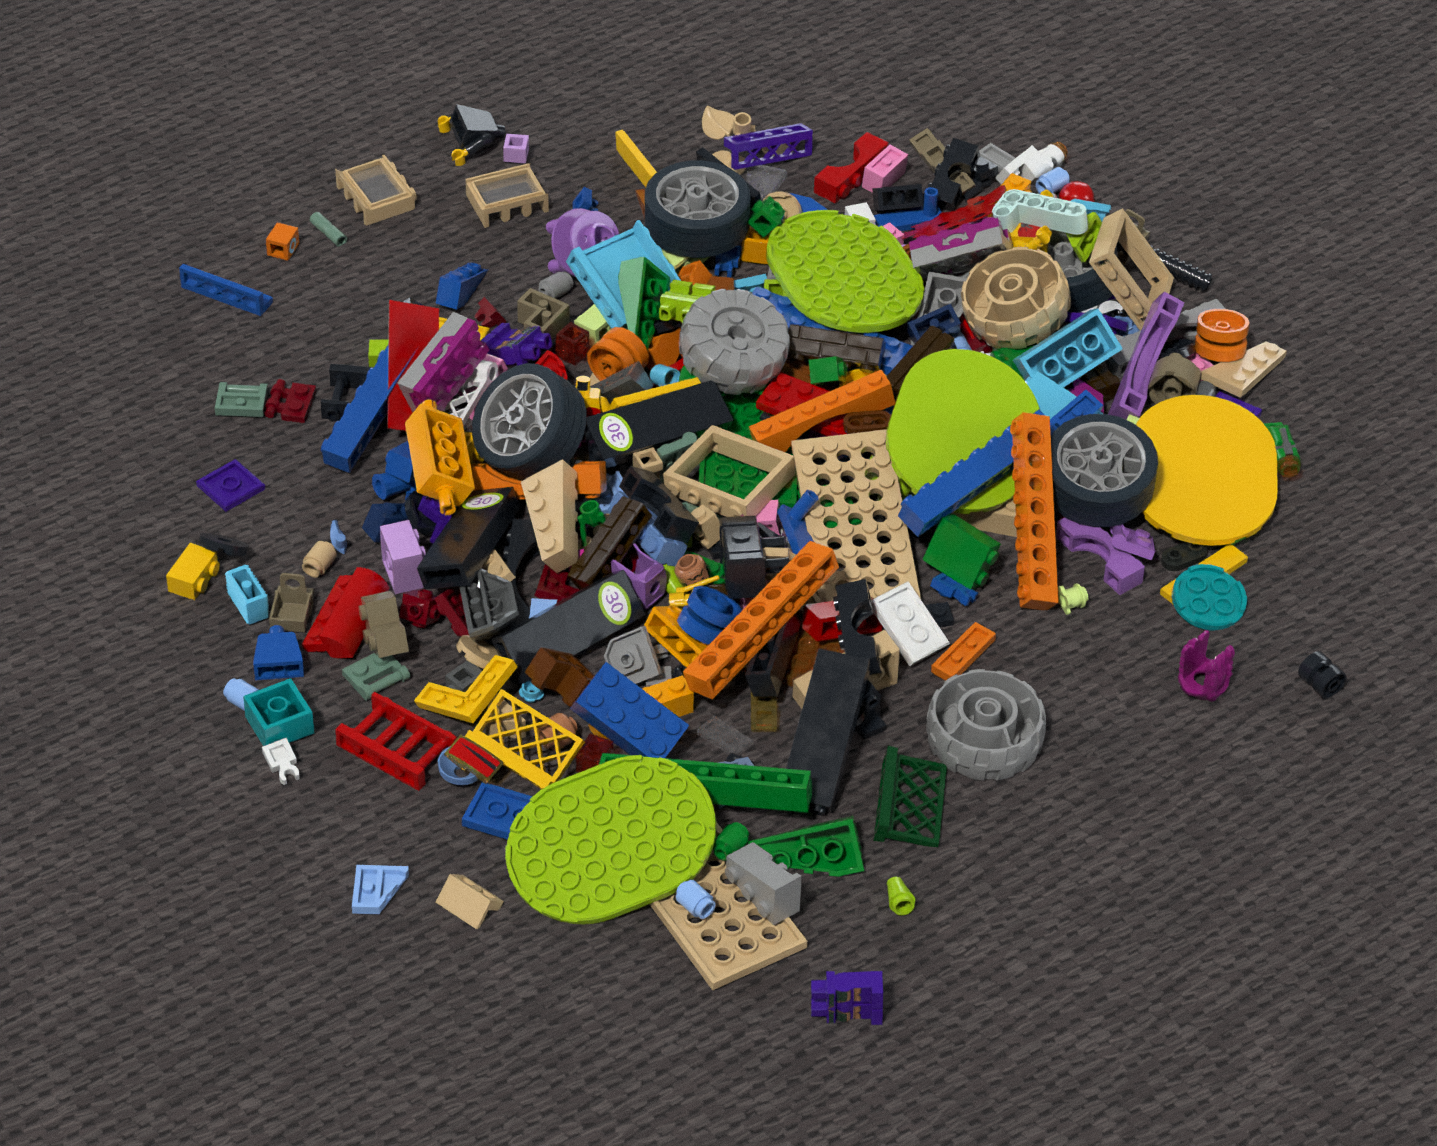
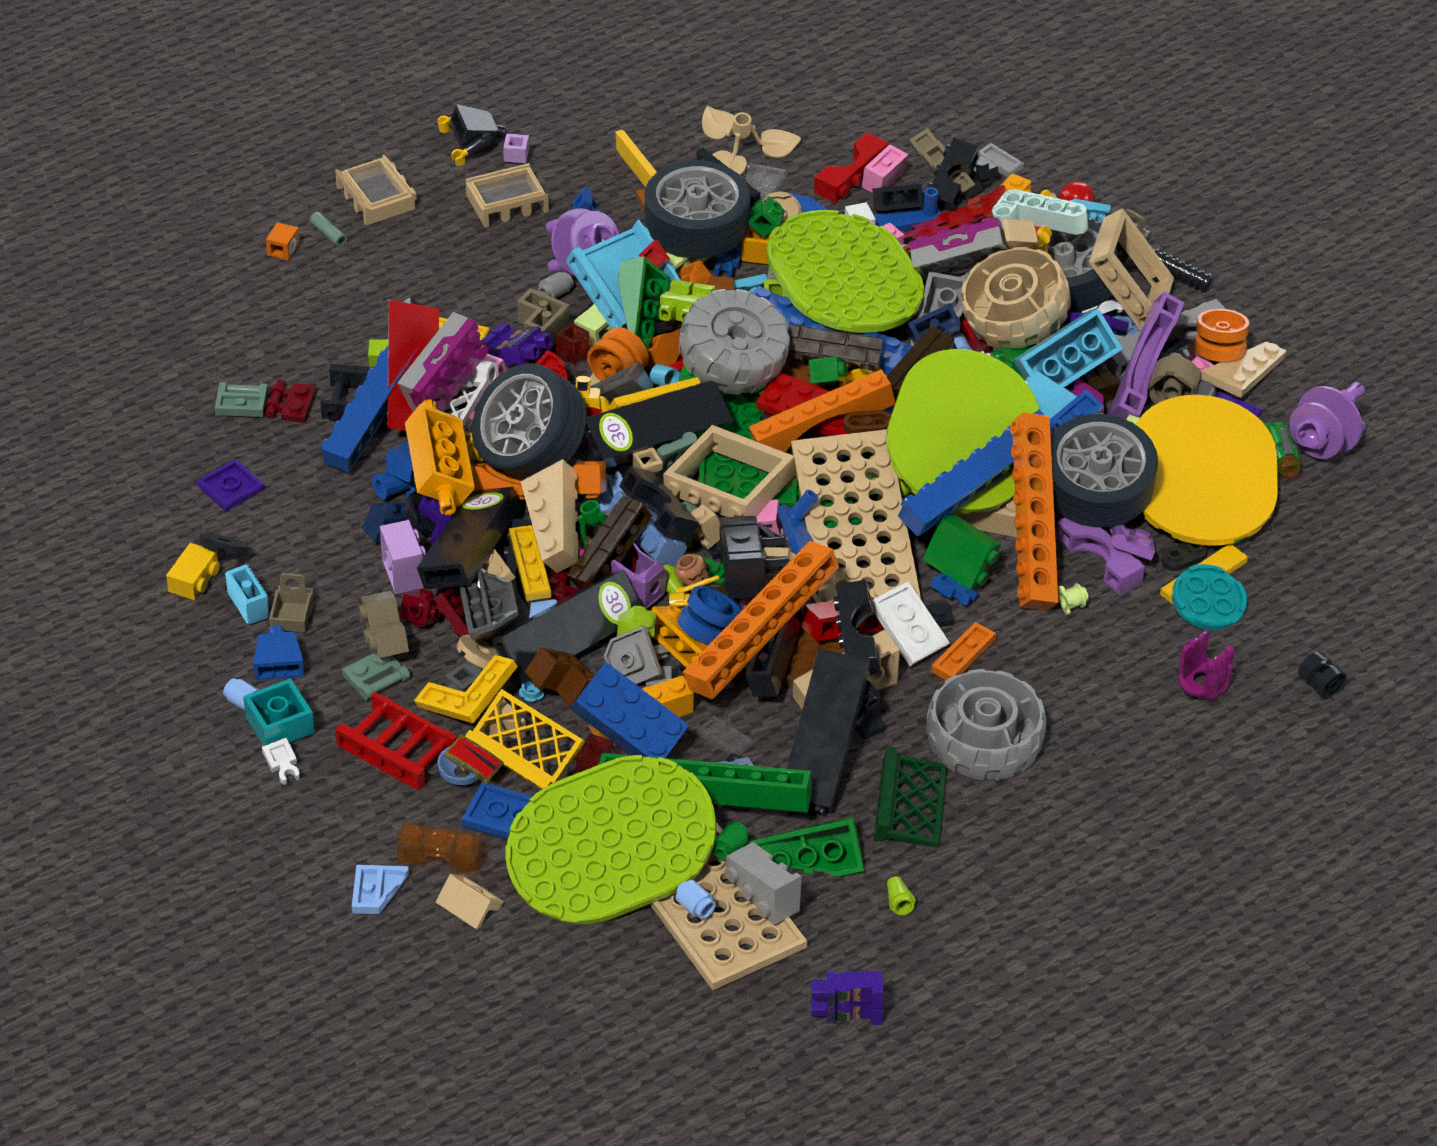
(224, 290): blue fence -> none
(319, 559): tan brick -> none
(338, 538): medium blue bar -> none
(339, 624): red brick -> none
(458, 285): blue slope -> none
(458, 848): none -> clear orange arch
(489, 313): dark red tile -> none
(529, 563): none -> yellow tile
(564, 721): nougat head -> none
(635, 618): none -> lime brick
(655, 253): none -> red tile
(763, 714): clear yellow slope -> none
(766, 138): dark purple fence -> none
(1019, 233): none -> tan slope
(1034, 163): white plate -> none
(1052, 180): light blue brick -> none
(1084, 243): lime slope -> none
(1327, 421): none -> medium lavender piece

